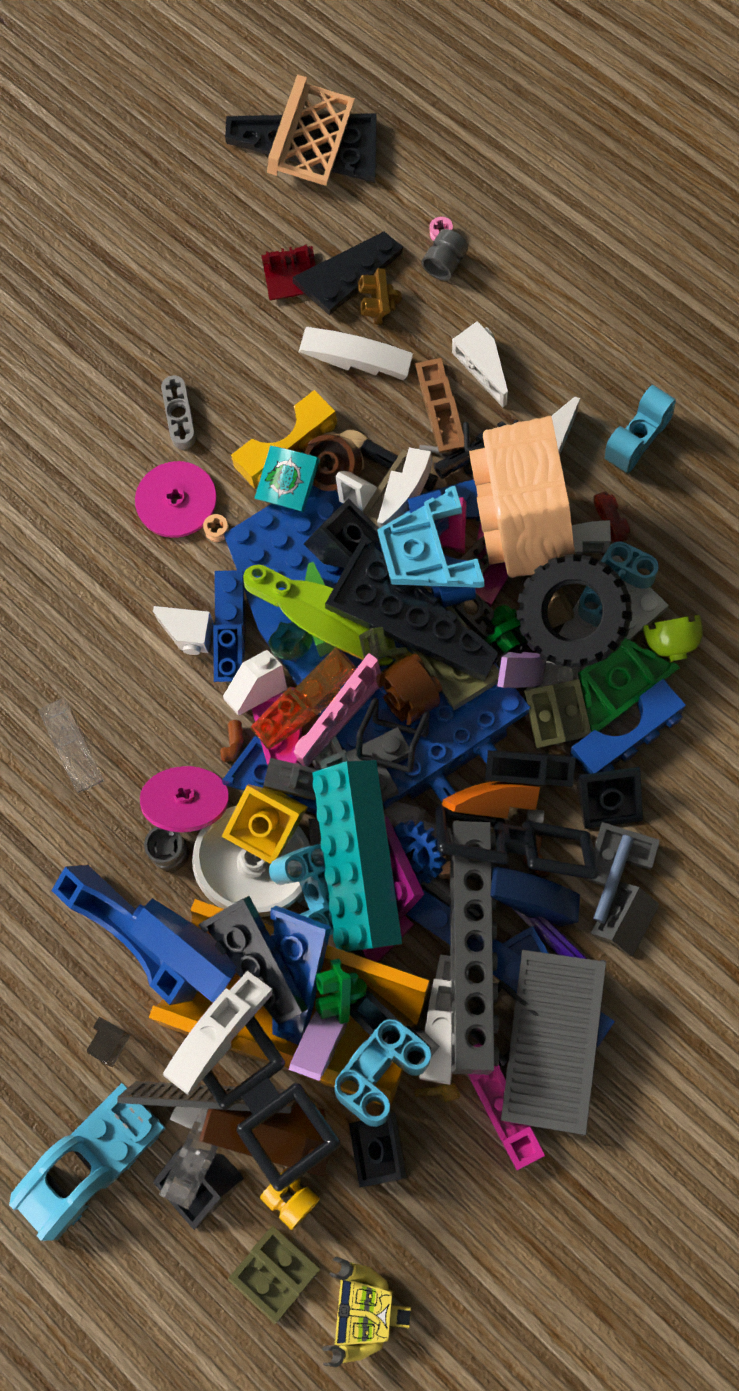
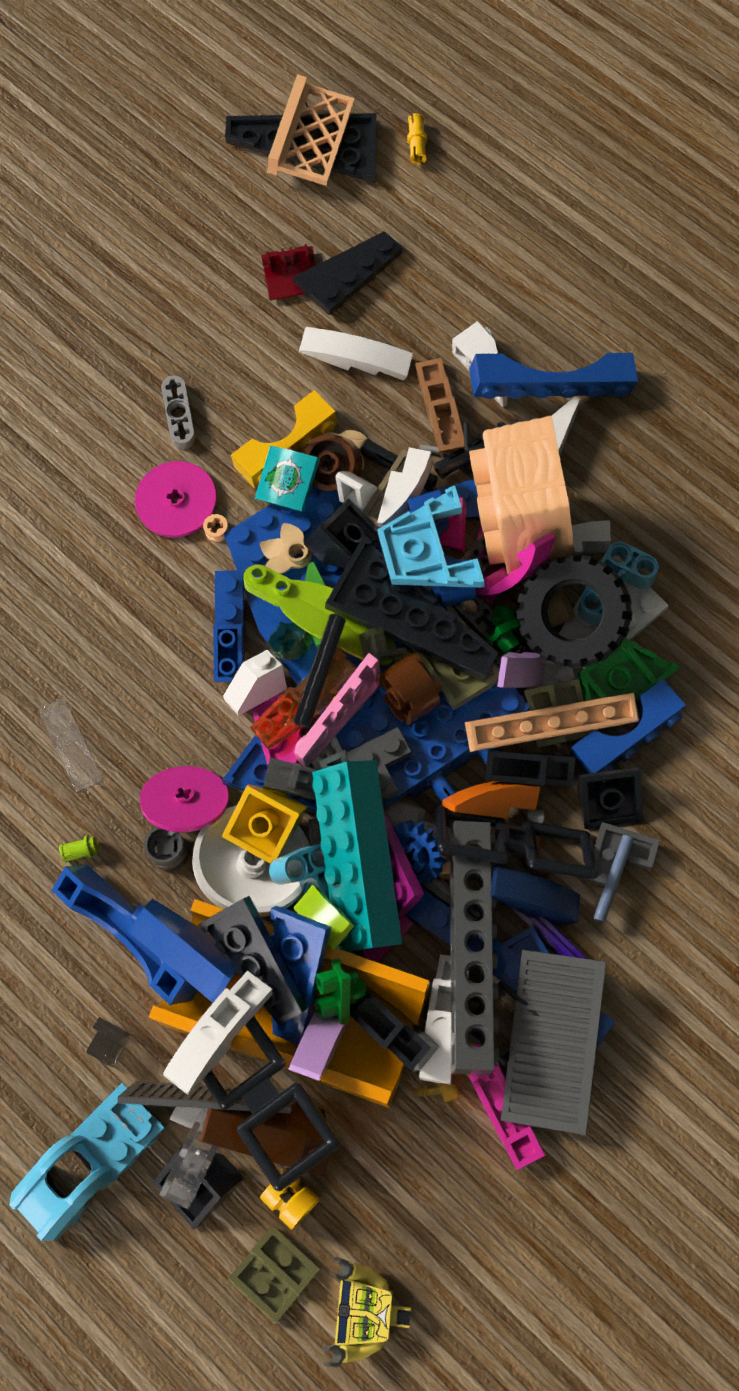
(79, 849): none -> lime pin
(187, 628): white slope -> none
(235, 741): dark orange arm -> none
(283, 550): none -> tan plate
(318, 907): none -> lime slope
(319, 670): none -> black axle
(372, 1062): medium azure beam -> none
(378, 1152): black slope -> none
(382, 298): pearl gold hips -> none
(417, 139): none -> yellow pin
(421, 731): black piece -> none
(439, 222): bright pink bush -> none
(445, 254): dark grey wheel -> none
(502, 377): none -> blue arch
(530, 558): none -> dark pink slope
(551, 722): none -> light nougat tile
(607, 510): clear red plate -> none
(627, 918): dark grey panel -> none
(651, 418): medium azure beam -> none
(674, 637): lime cylinder -> none

